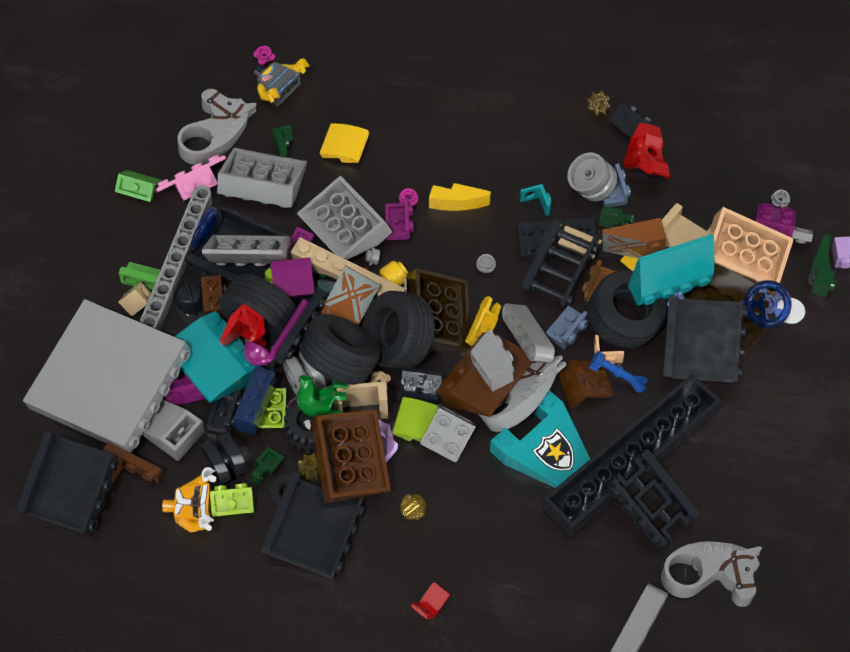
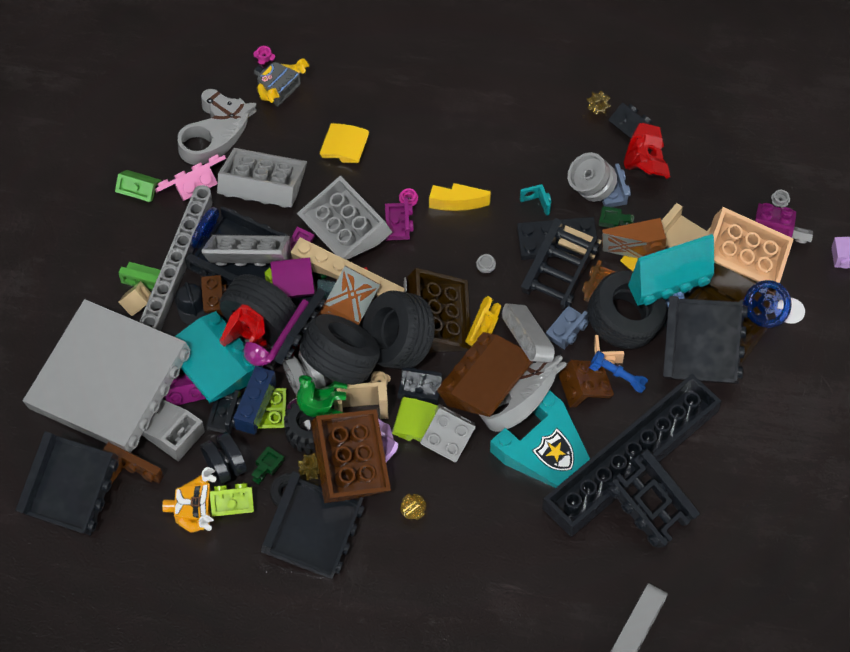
(282, 136): dark green bracket -> none
(372, 256): light grey plate -> none
(394, 272): yellow head -> none
(431, 601): red bracket -> none
(493, 361): light grey slope -> none
(715, 561): light grey animal -> none
(822, 270): dark green slope -> none

